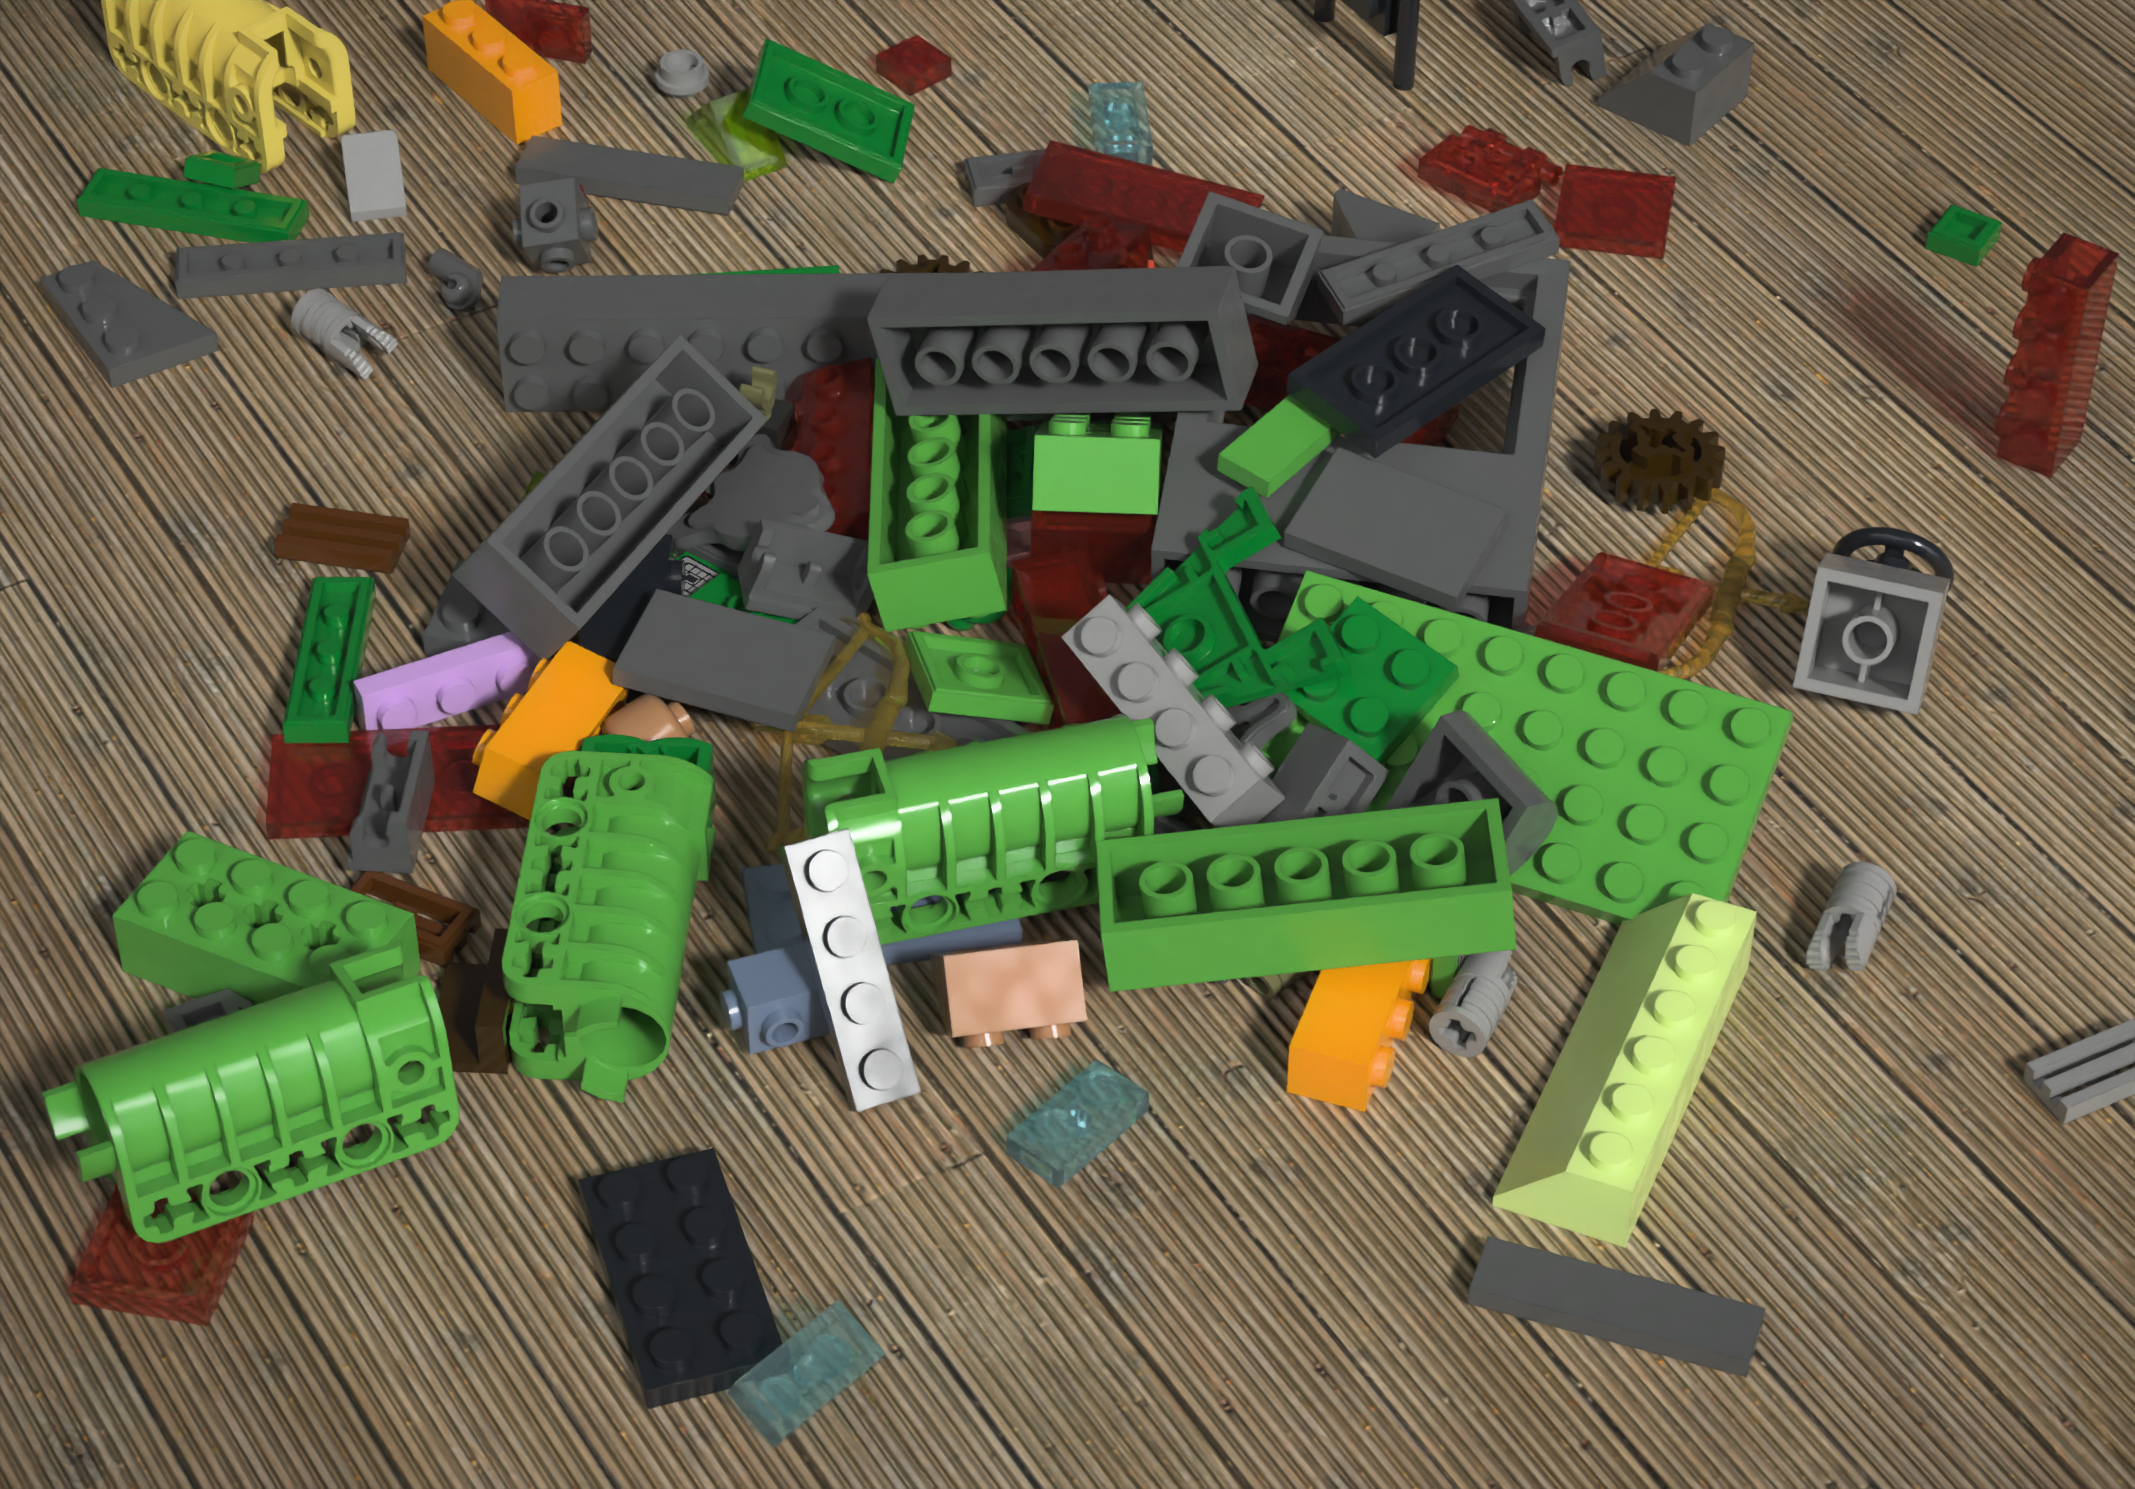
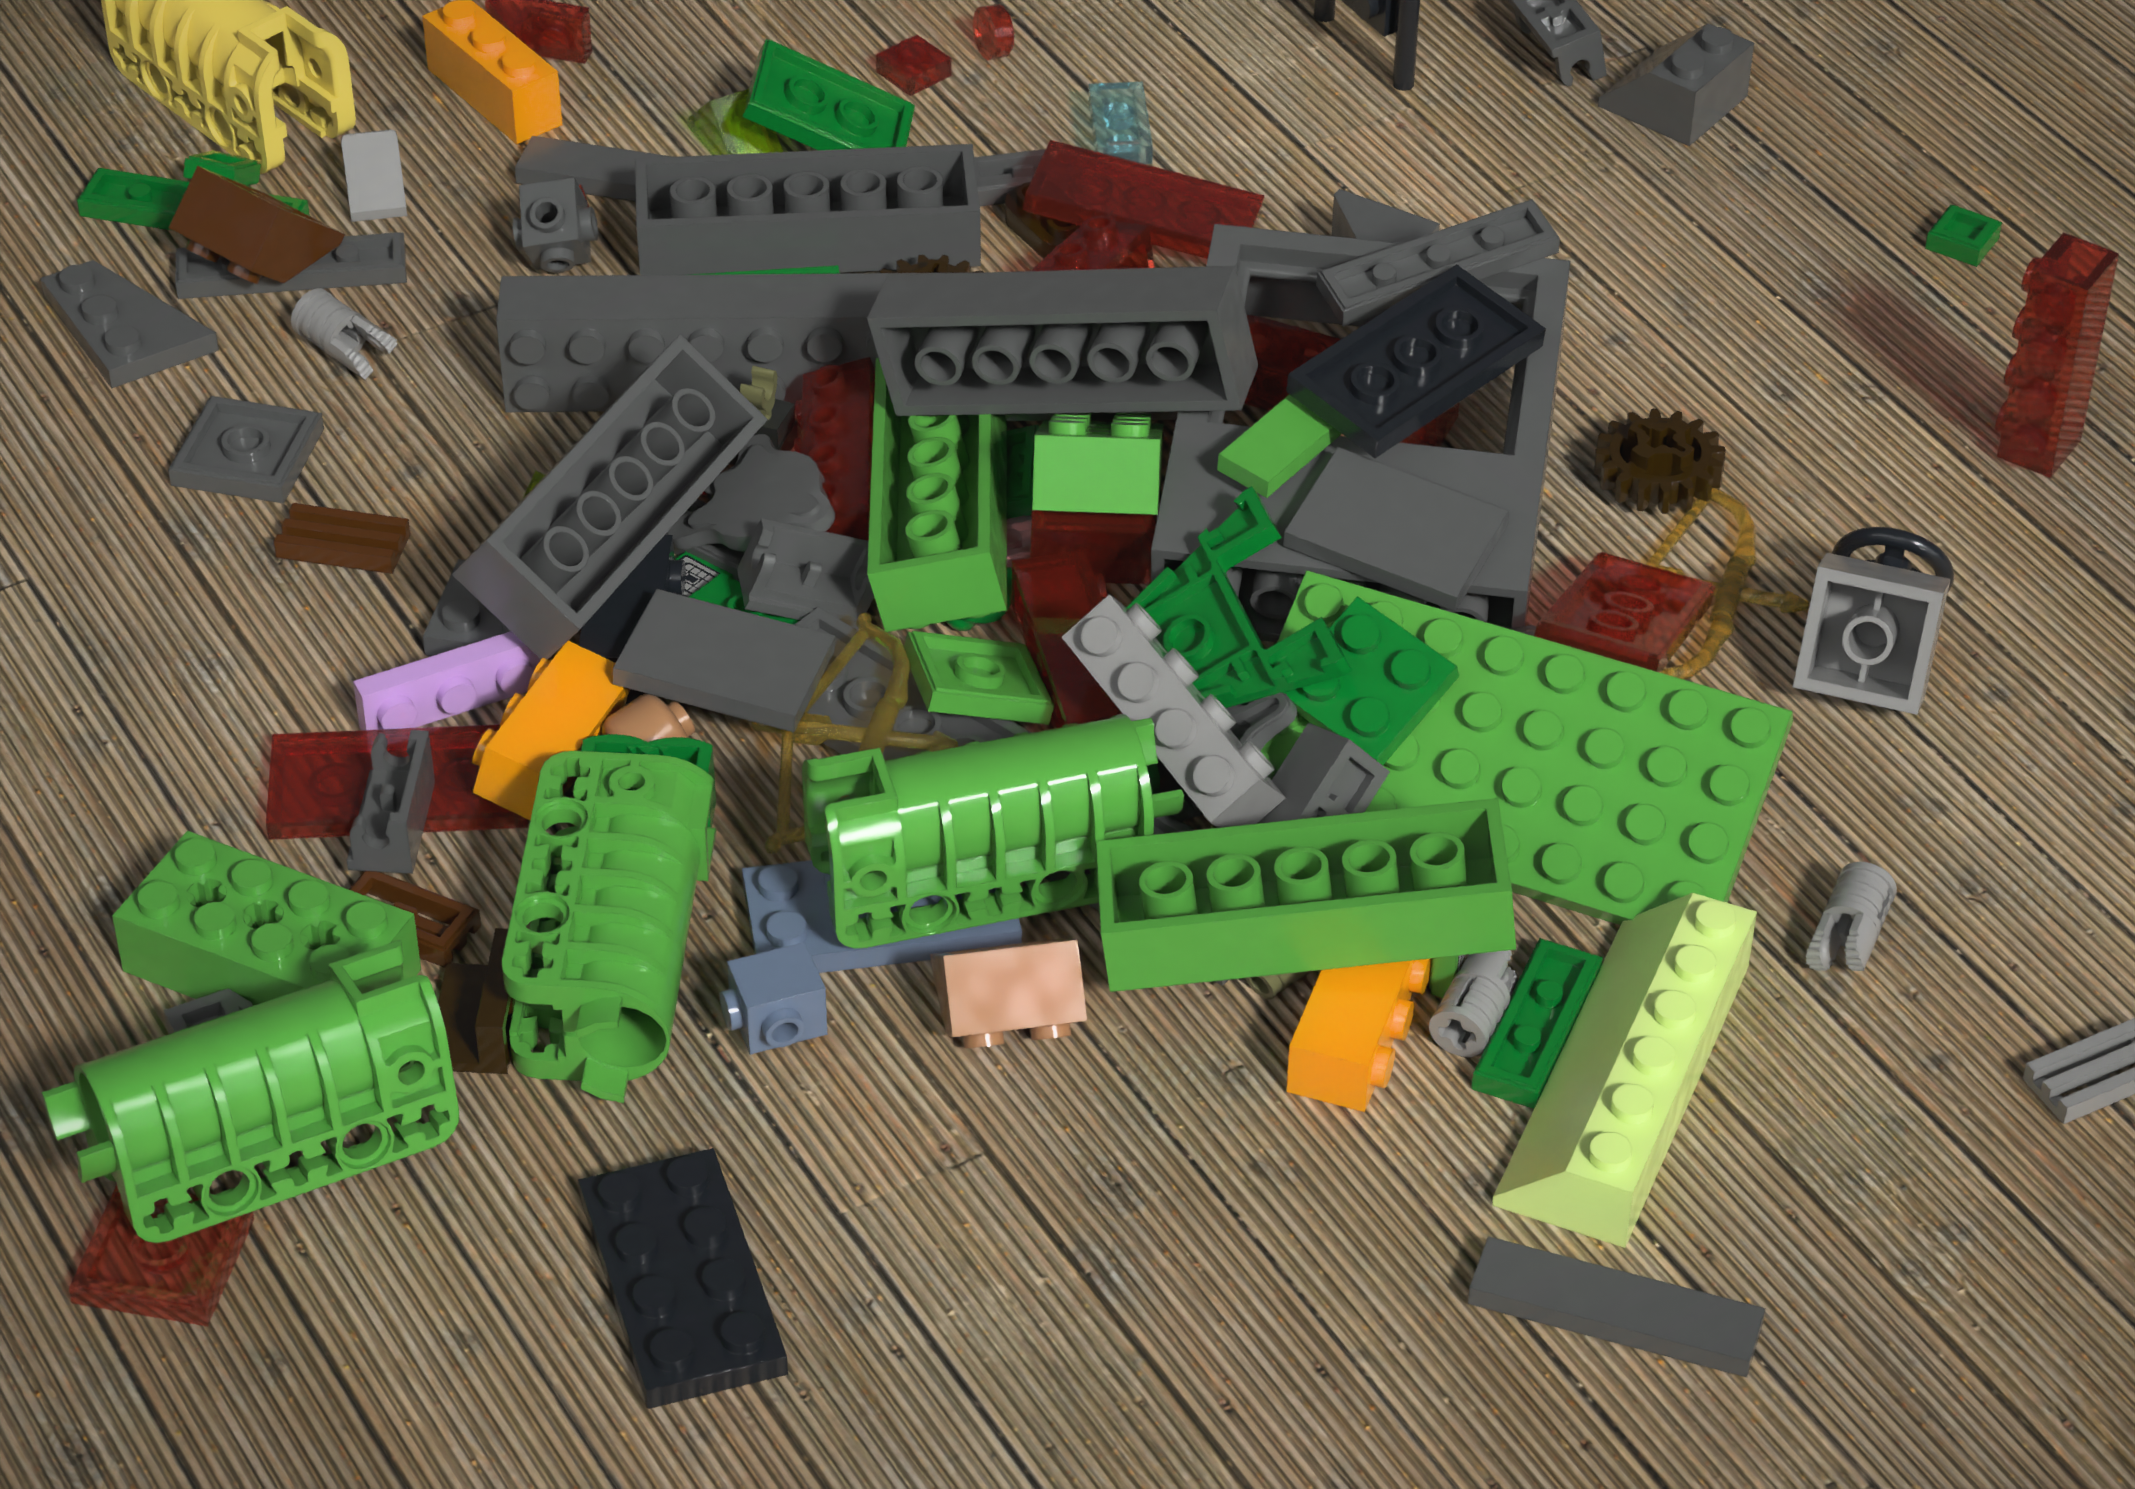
(246, 449): none -> dark grey tile
(249, 229): none -> reddish brown slope
(329, 660): green tile -> none
(462, 279): dark grey arm -> none
(682, 73): light grey plate -> none
(806, 1373): clear light blue plate -> none
(807, 210): none -> dark grey brick
(849, 970): plate -> none
(993, 31): none -> clear red tile
(1077, 1123): clear light blue plate -> none
(1268, 250): dark grey slope -> none
(1468, 765): dark grey brick -> none
(1487, 169): clear red plate -> none
(1536, 1023): none -> green tile
(1614, 211): clear red tile -> none

